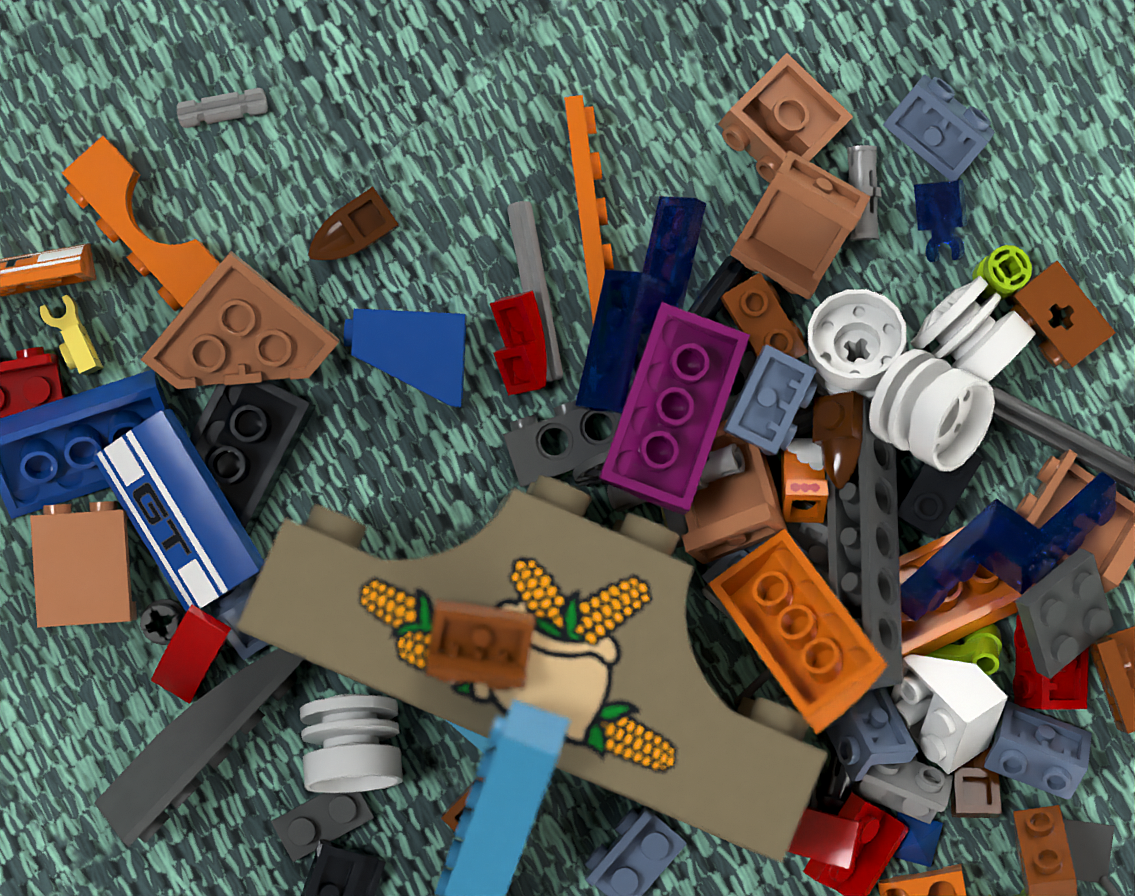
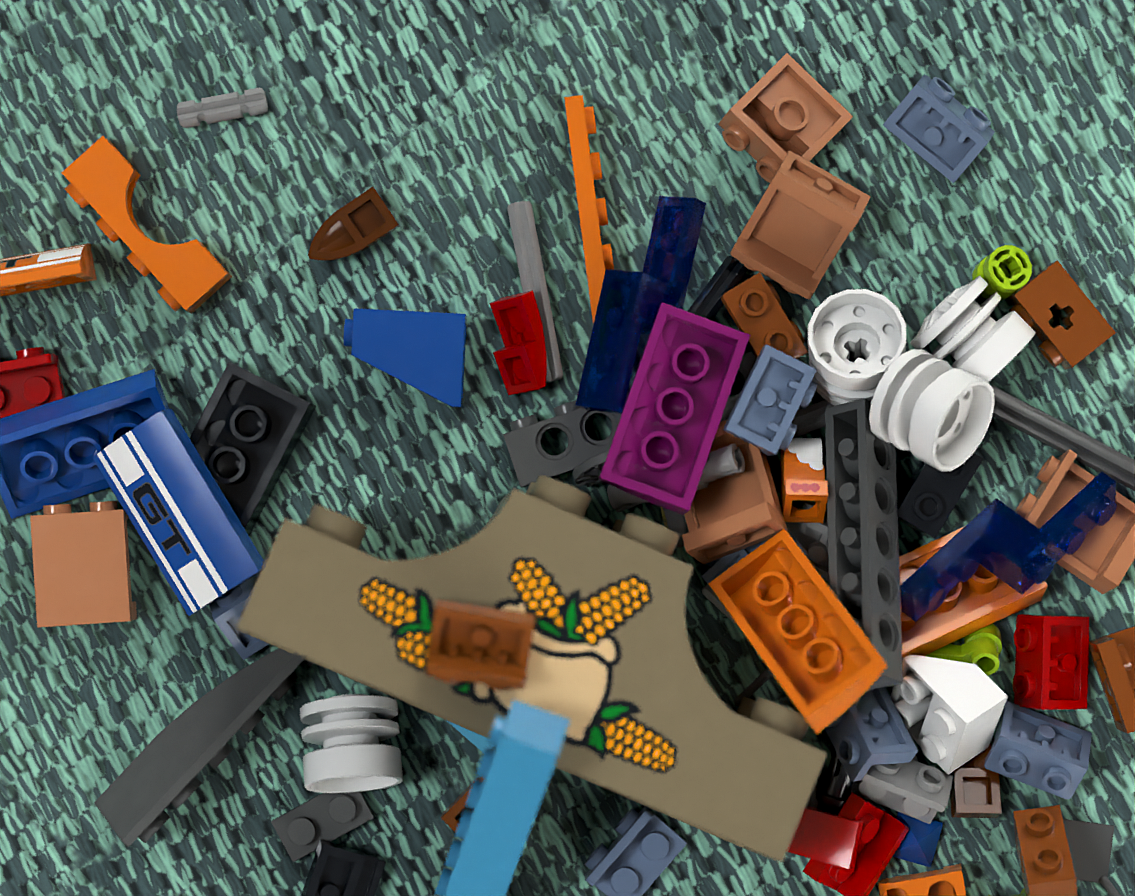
(77, 348): light yellow plate -> none
(149, 616): dark grey bush -> none
(190, 654): red slope -> none
(238, 334): nougat plate -> none
(839, 433): reddish brown plate -> none
(862, 176): light grey pin -> none
(941, 210): clear blue plate -> none
(1064, 613): dark grey plate -> none

